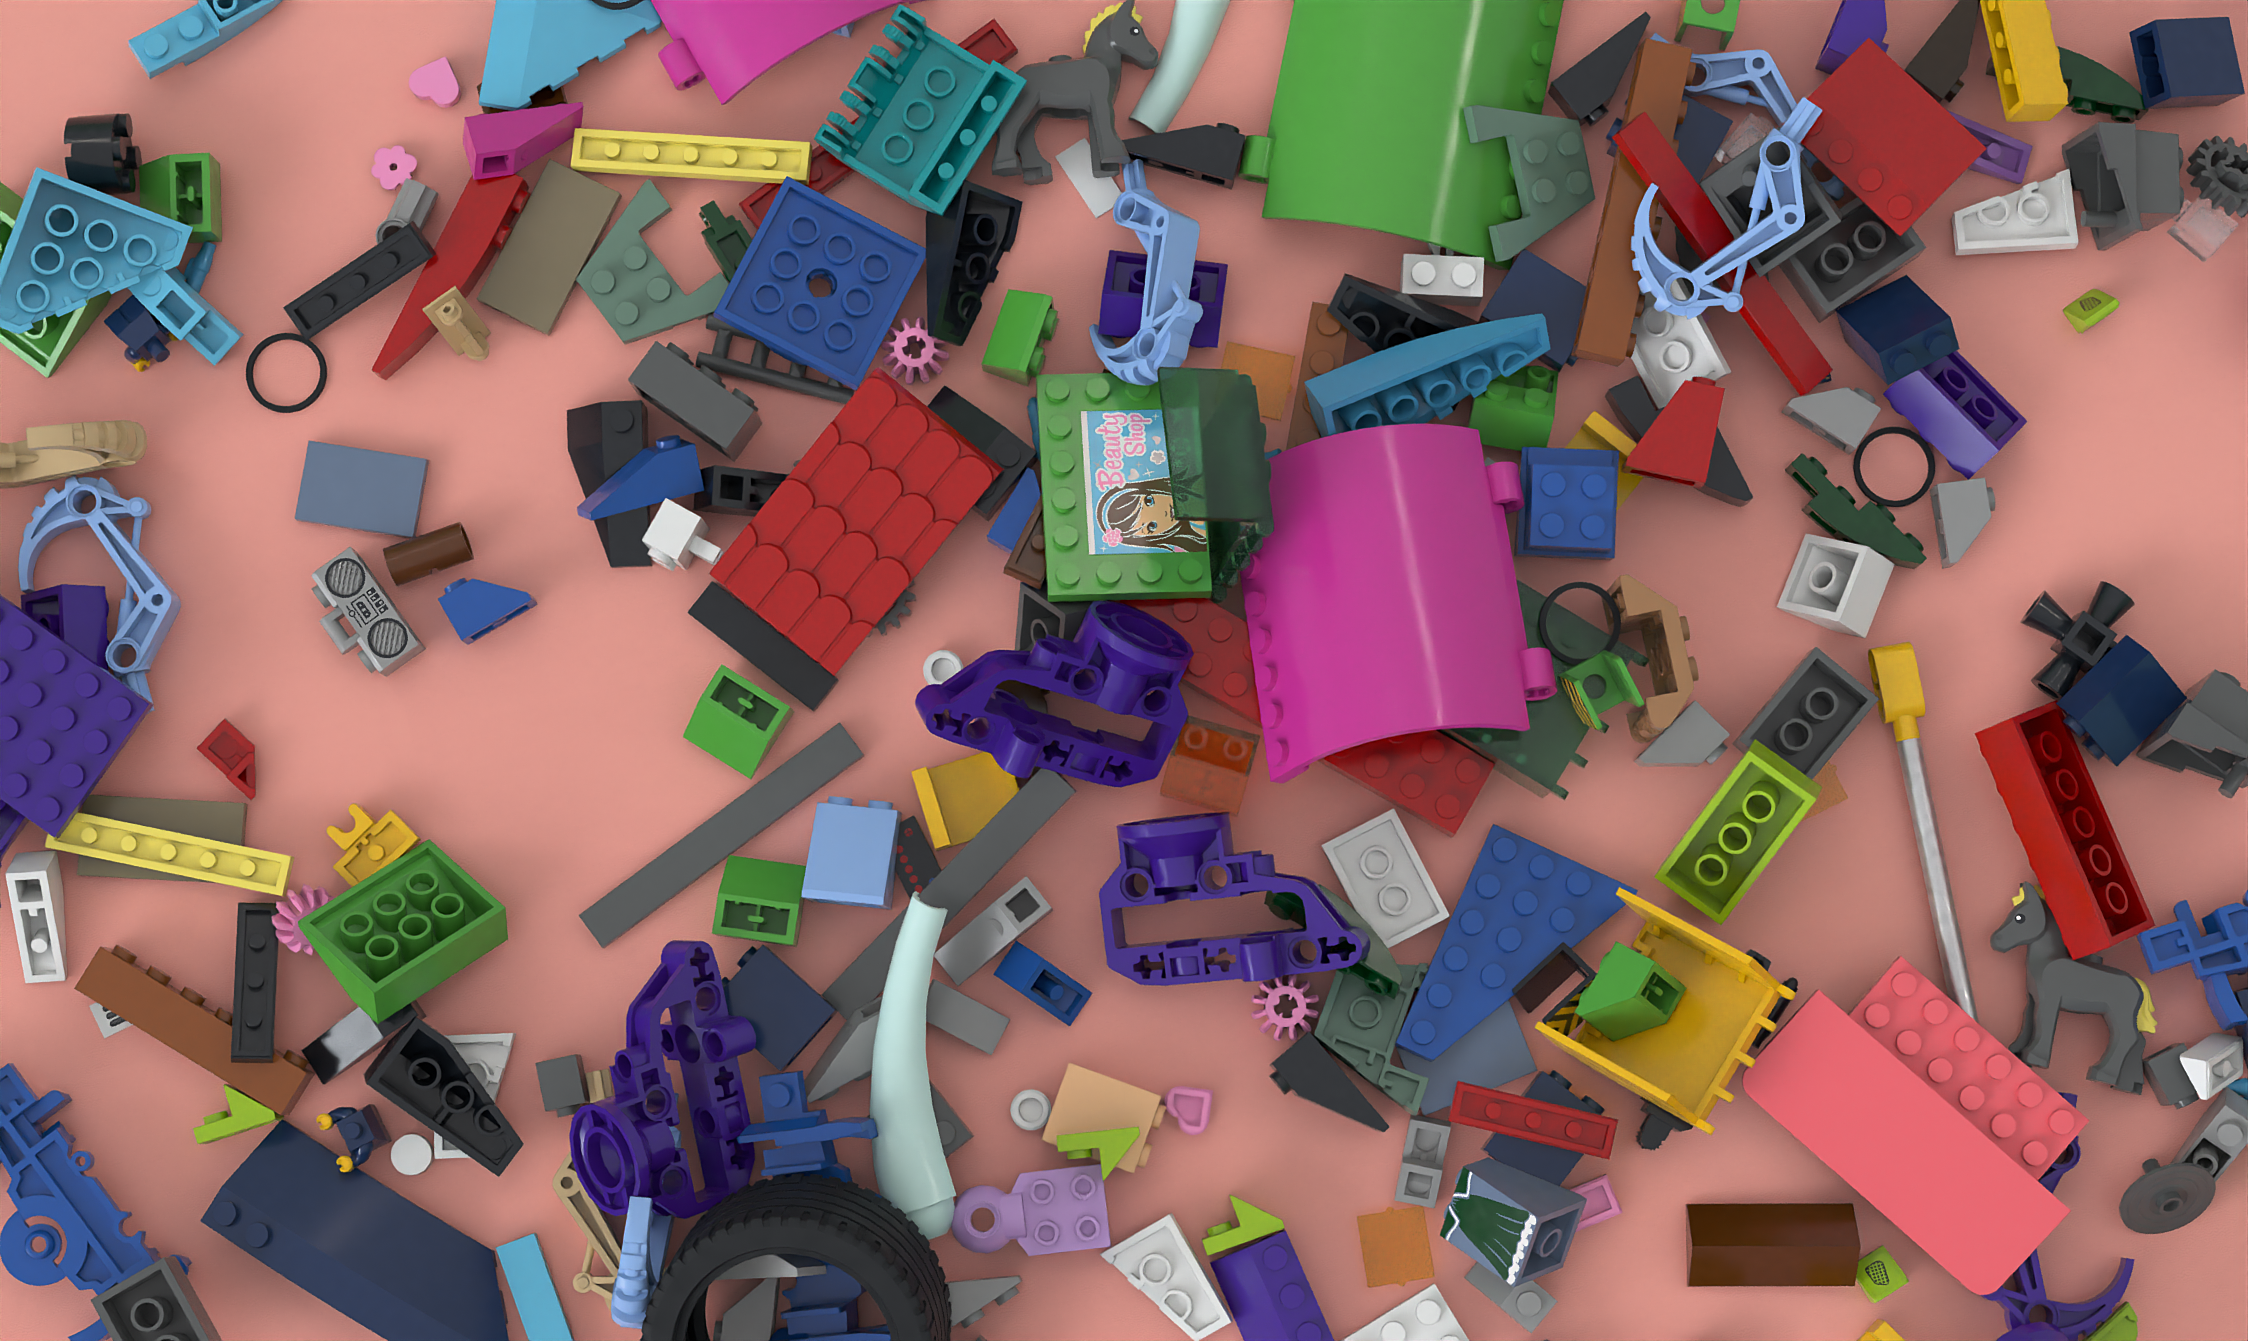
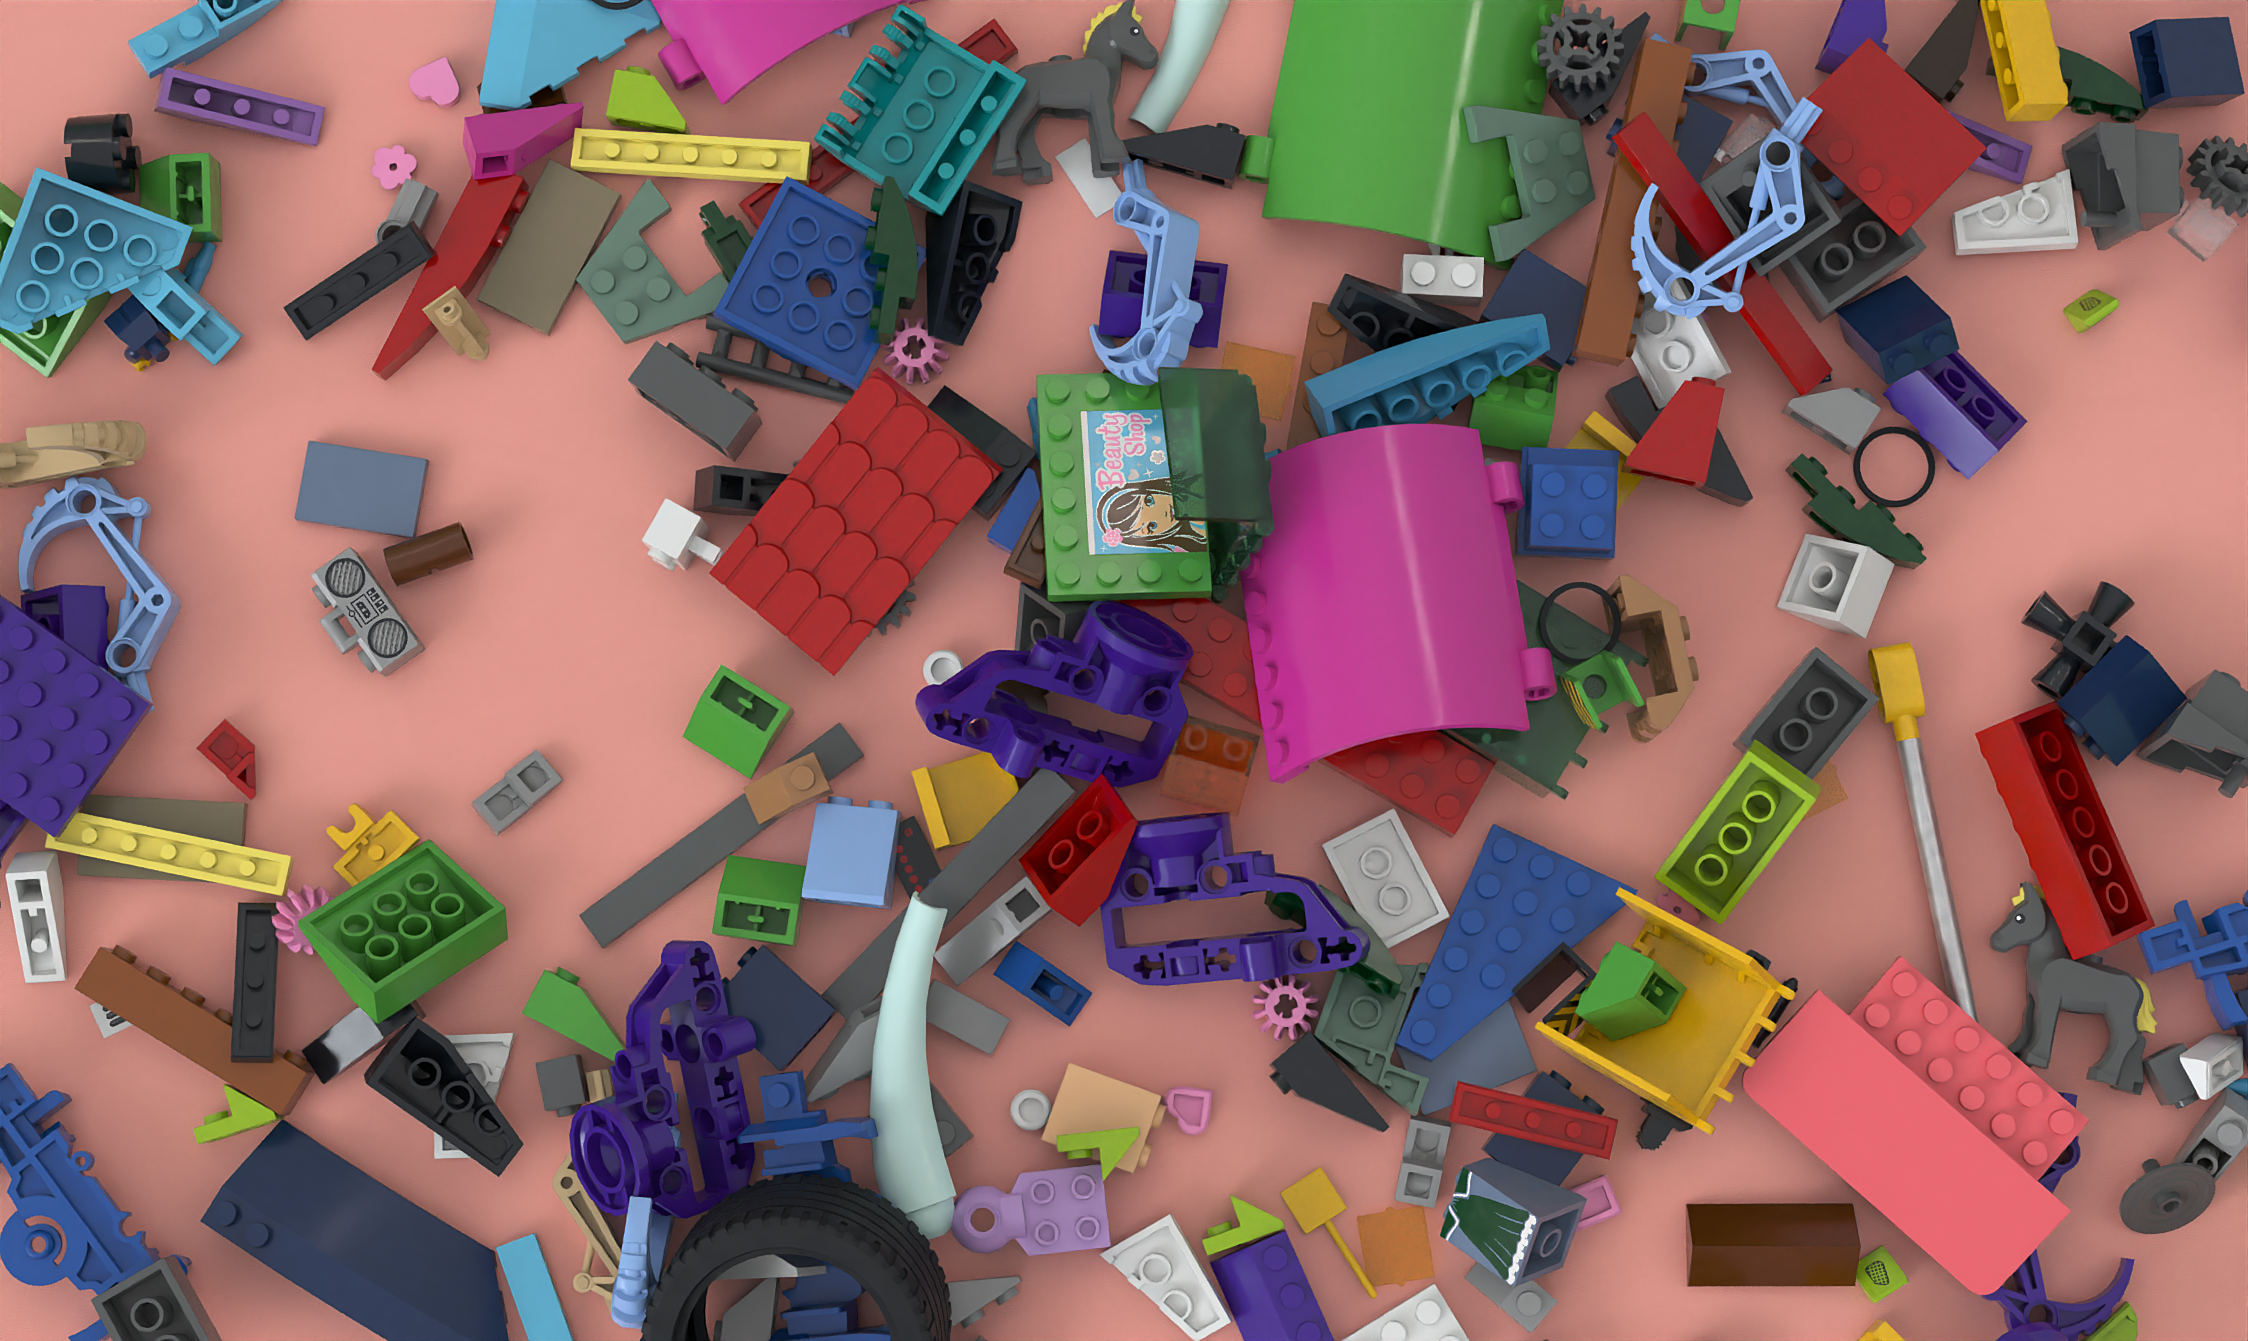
(237, 107): none -> medium lavender slope
(260, 347): black piece -> none
(360, 1130): dark blue piece -> none
(412, 1154): white tile -> none
(482, 607): blue slope -> none
(517, 792): none -> light grey slope
(572, 1012): none -> bright green slope
(600, 443): black wedge -> none
(642, 104): none -> lime slope
(650, 477): blue slope -> none
(763, 646): black tile -> none
(788, 788): none -> medium nougat slope
(894, 247): none -> dark green slope
(1019, 335): bright green slope -> none
(1082, 852): none -> red slope
(1315, 1203): none -> yellow piece
(1580, 30): none -> dark grey gear
(1679, 907): none -> bright pink plant
(1687, 741): light grey slope -> none
(1960, 515): light grey slope -> none

